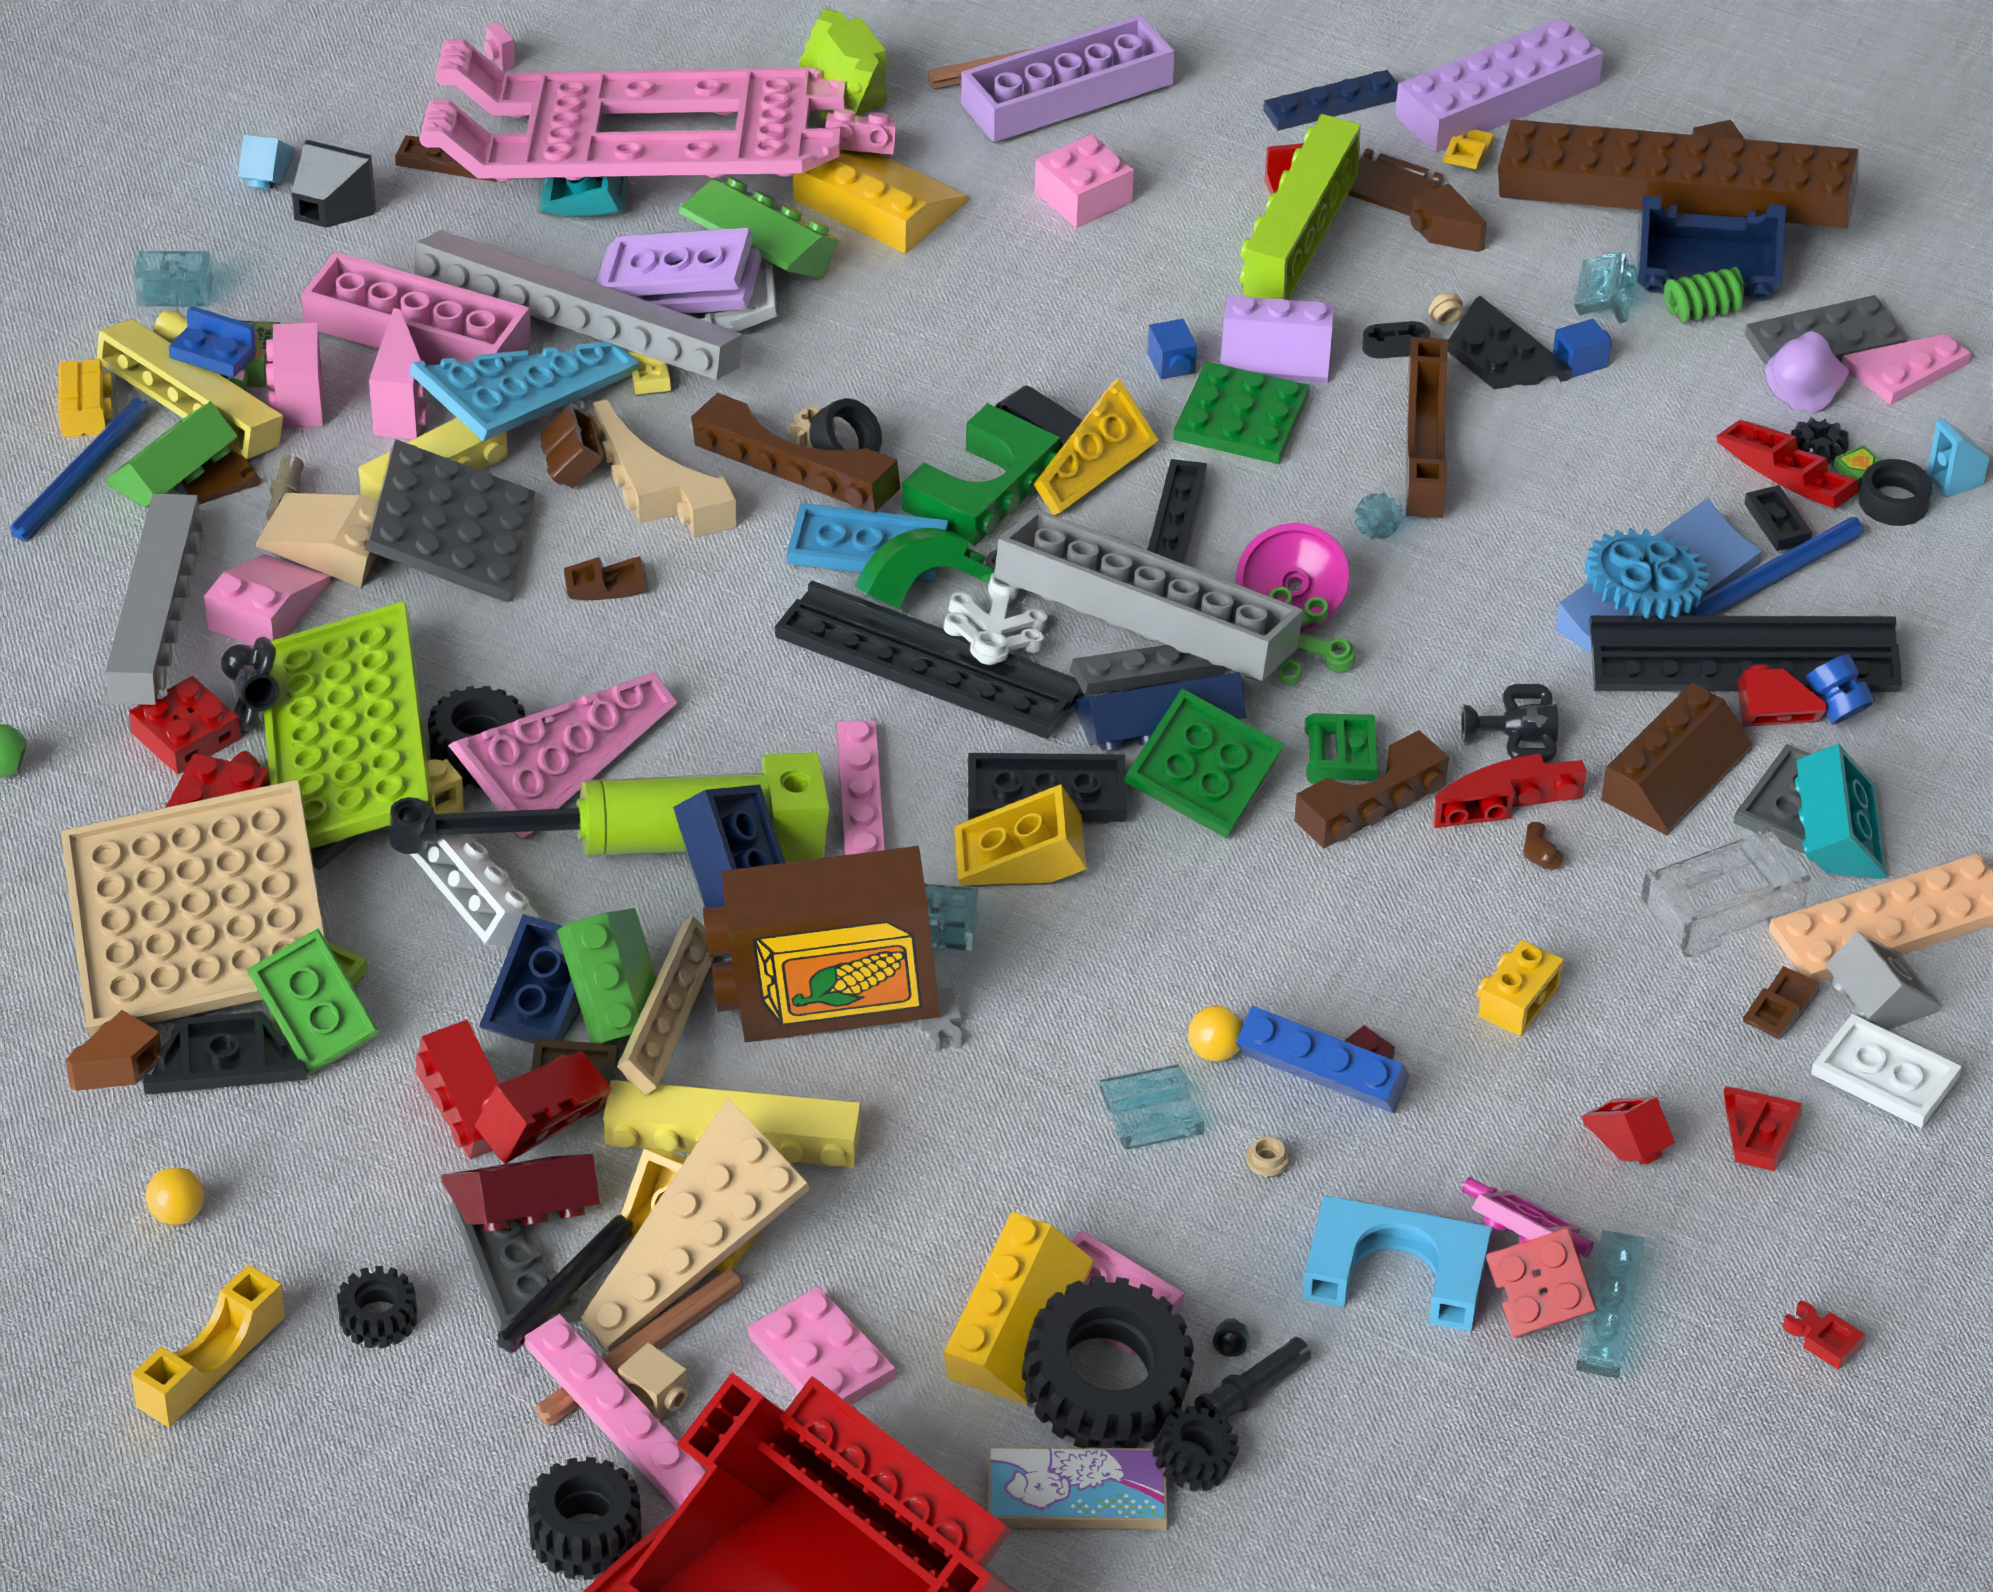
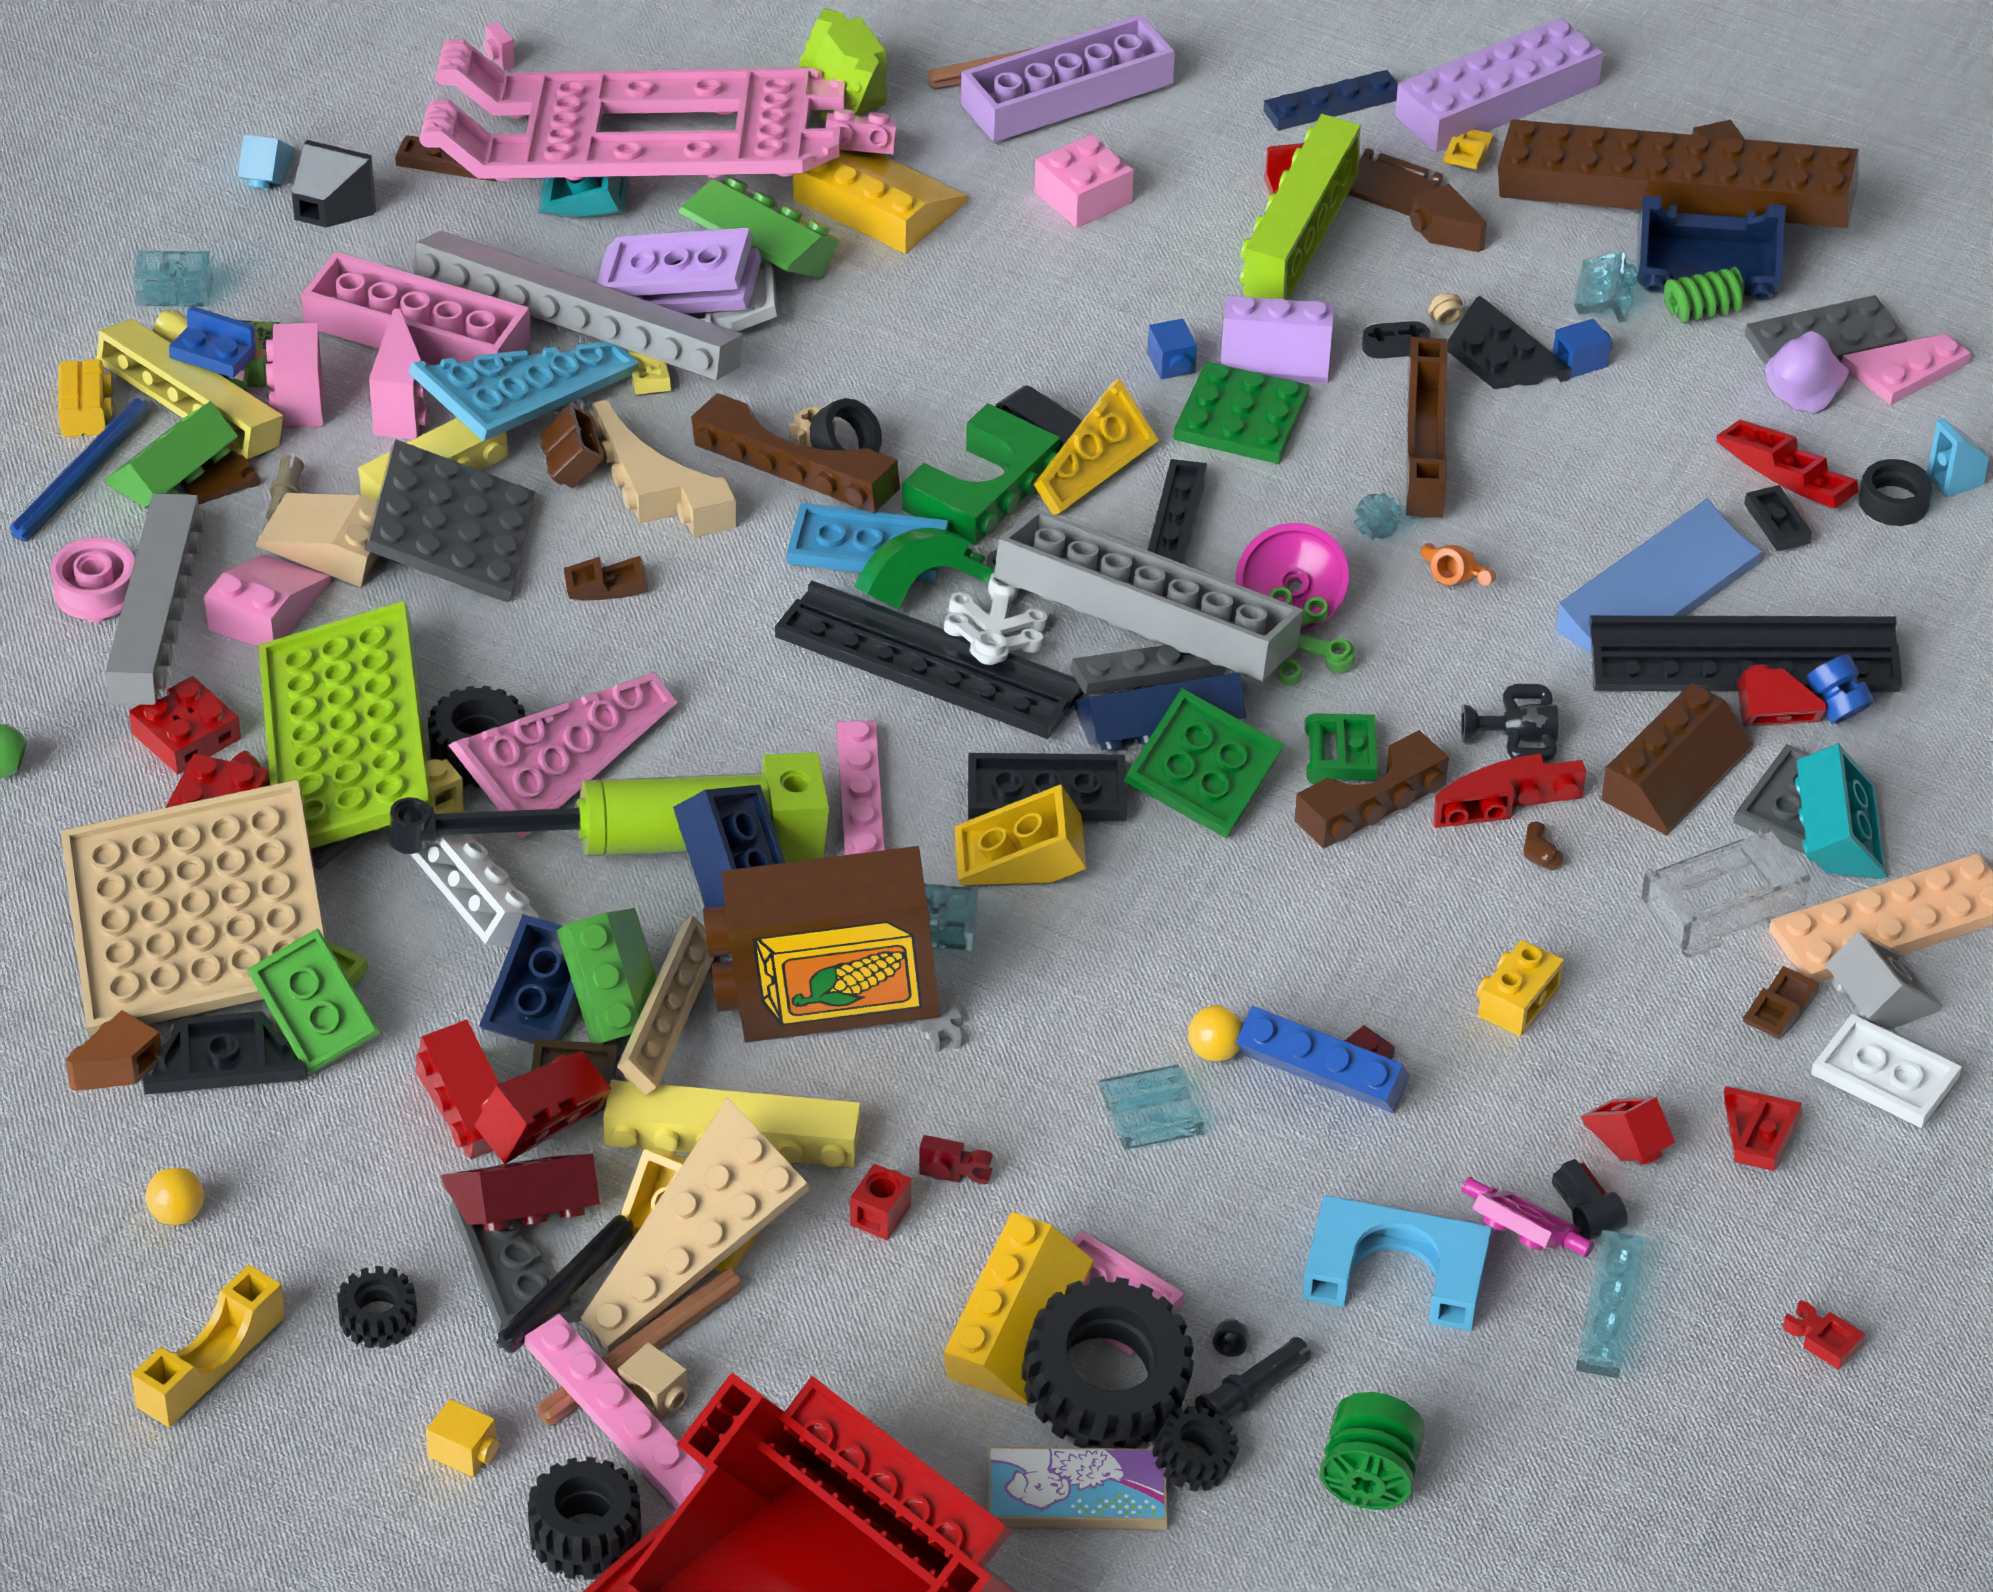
(92, 578): none -> bright pink wheel
(252, 678): black piece -> none
(462, 1438): none -> yellow brick
(821, 1342): bright pink plate -> none
(880, 1201): none -> red brick
(948, 1161): none -> dark red plate
(1267, 1156): tan plate -> none
(1372, 1450): none -> green wheel
(1455, 565): none -> orange piece
(1561, 1276): piece -> none
(1590, 1204): none -> black piece
(1646, 573): dark azure gear -> none
(1778, 568): blue axle -> none
(1830, 448): black gear -> none
(1855, 463): tile -> none

